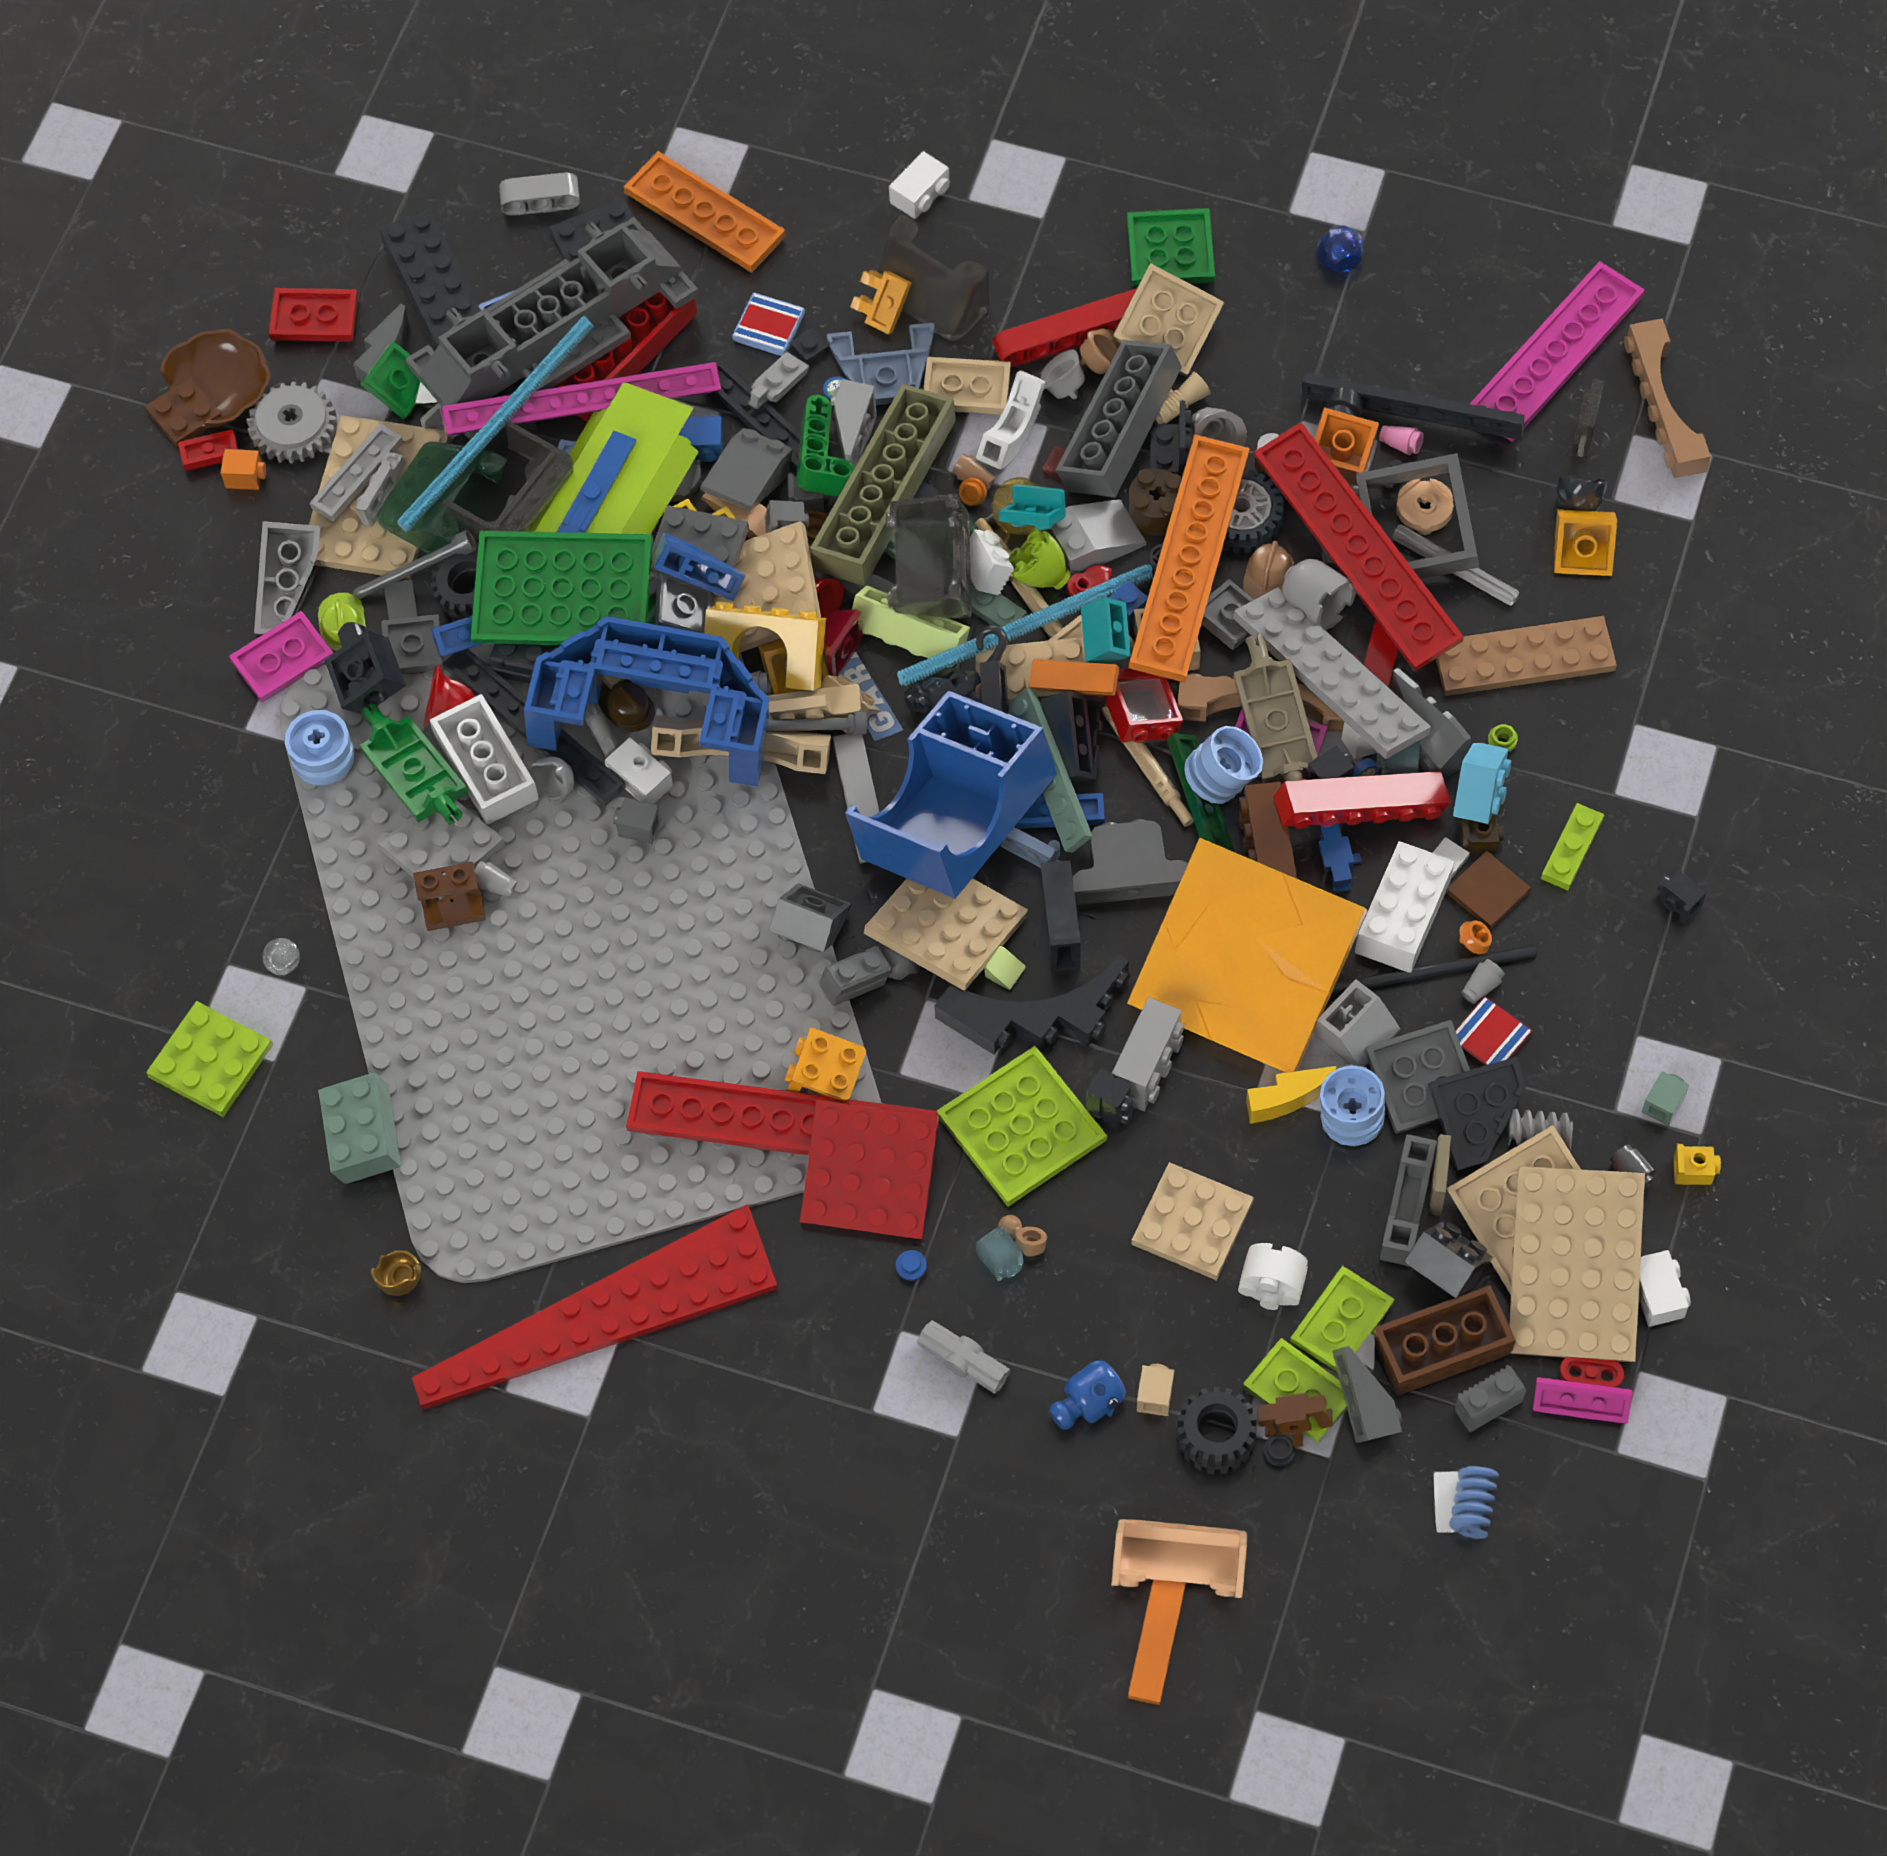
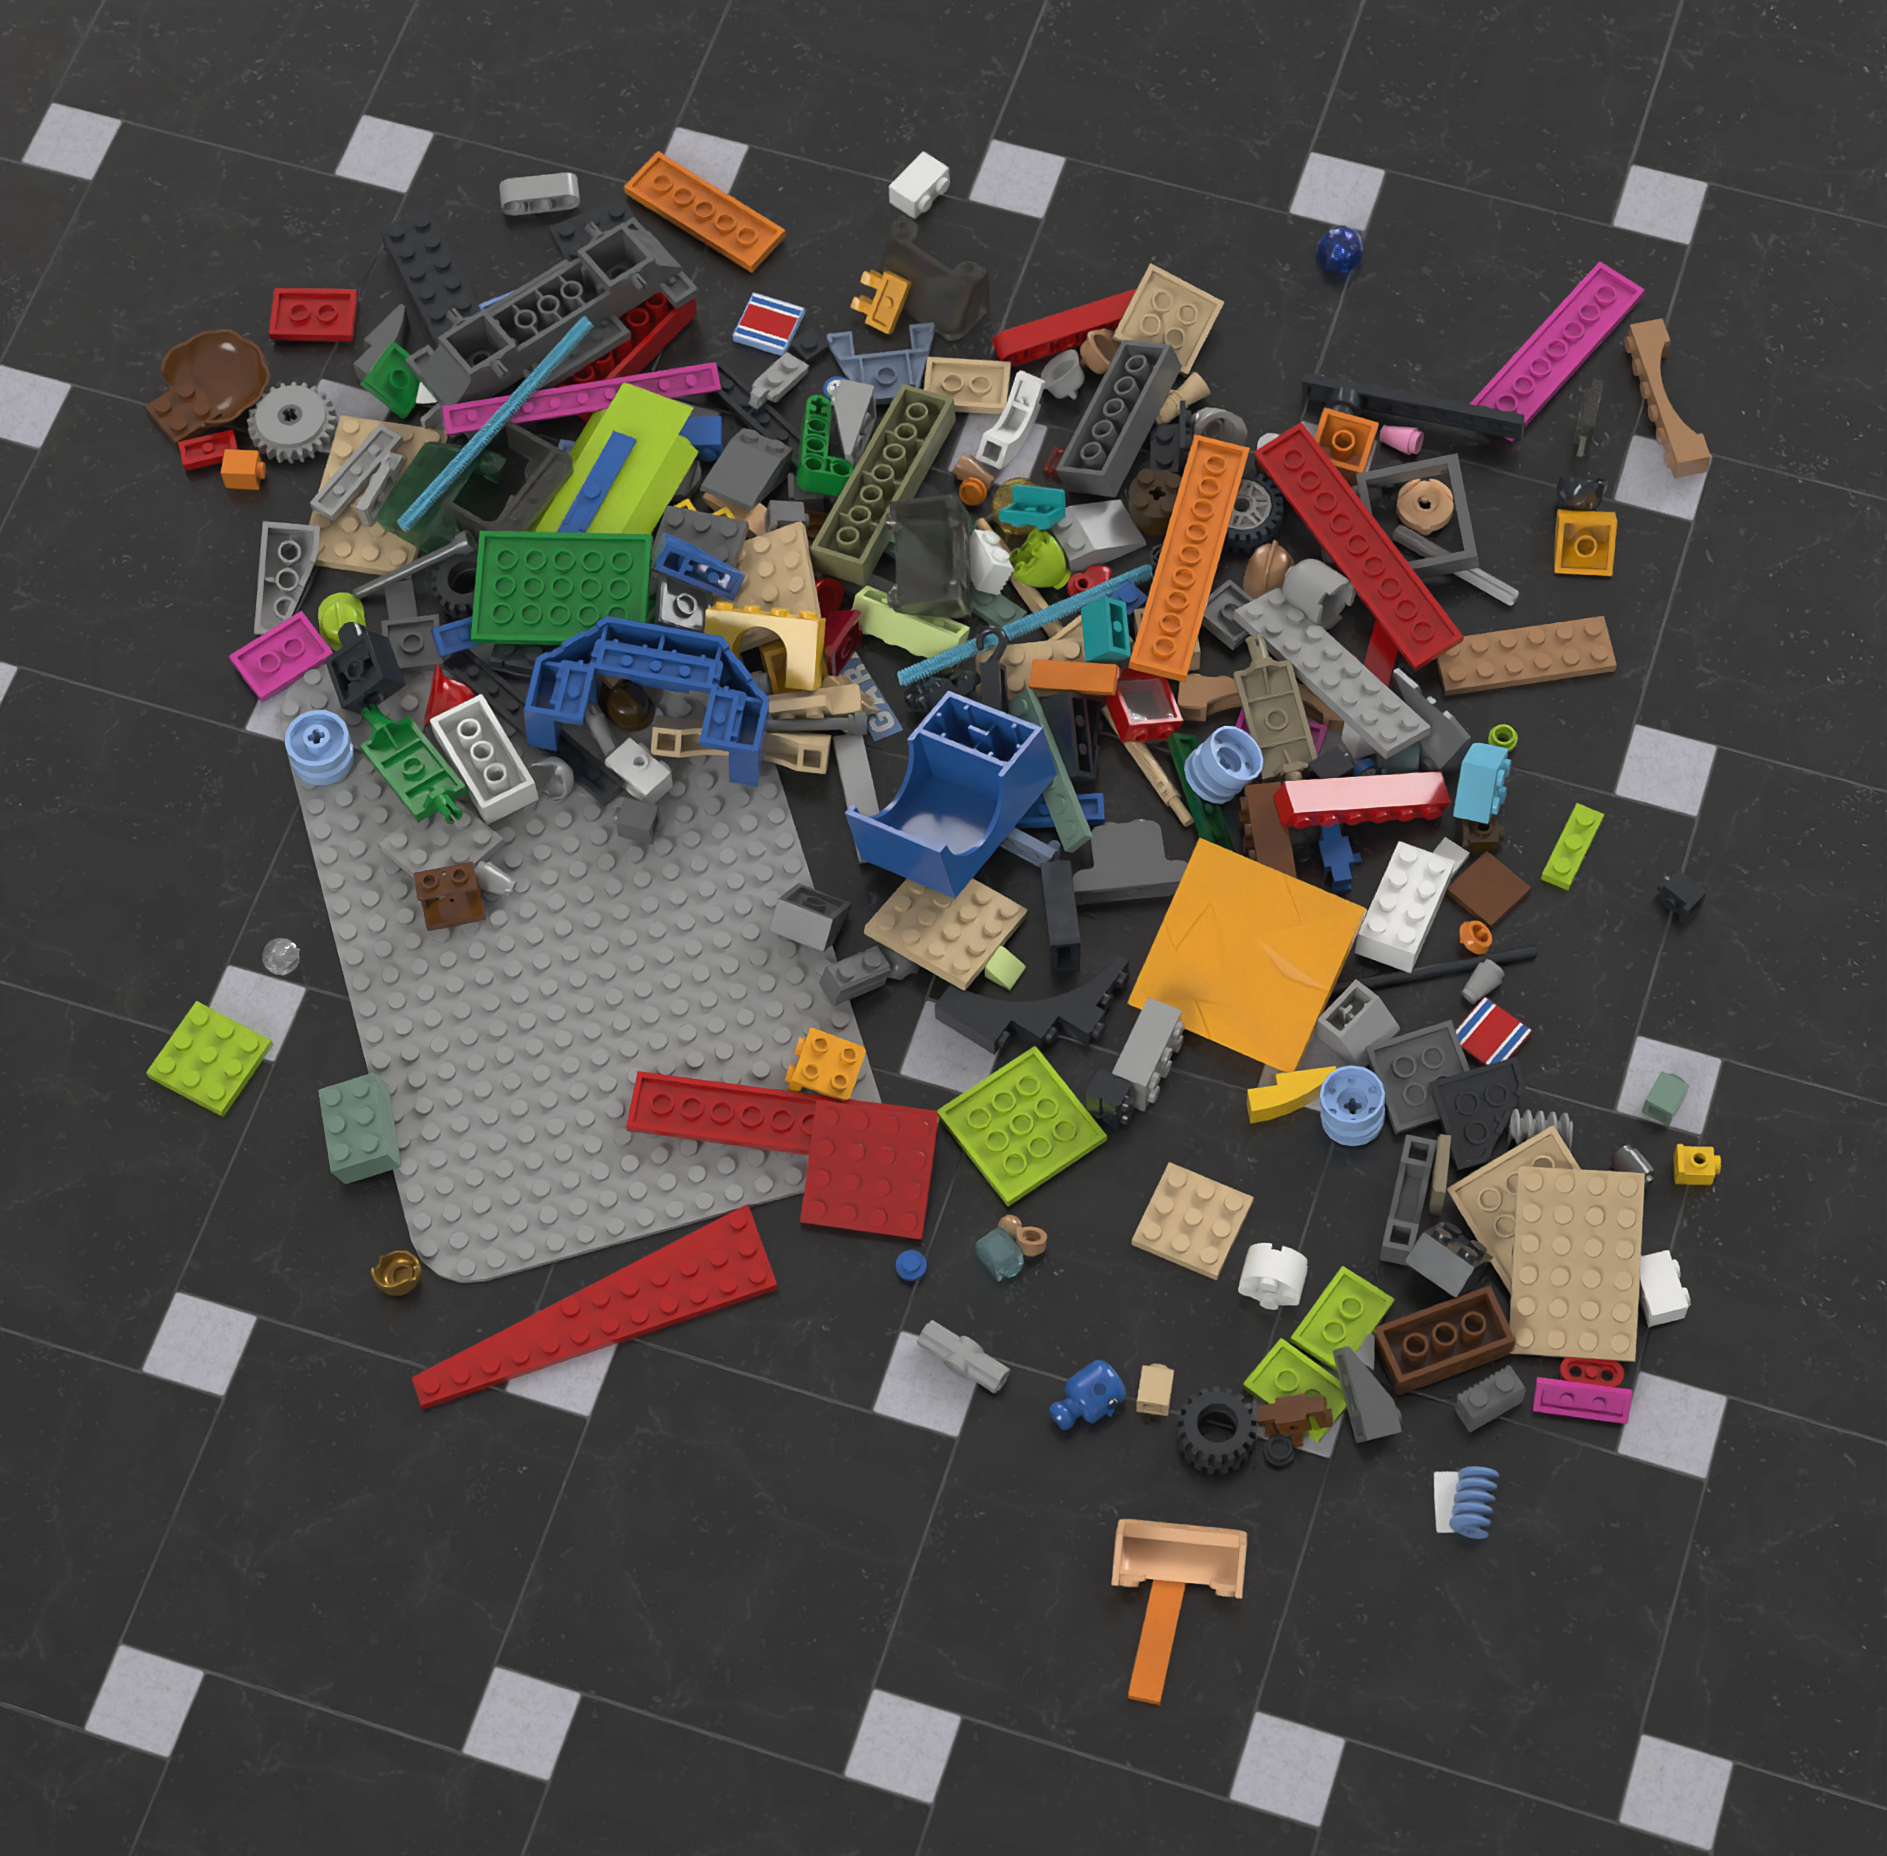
(1173, 242): green plate -> none

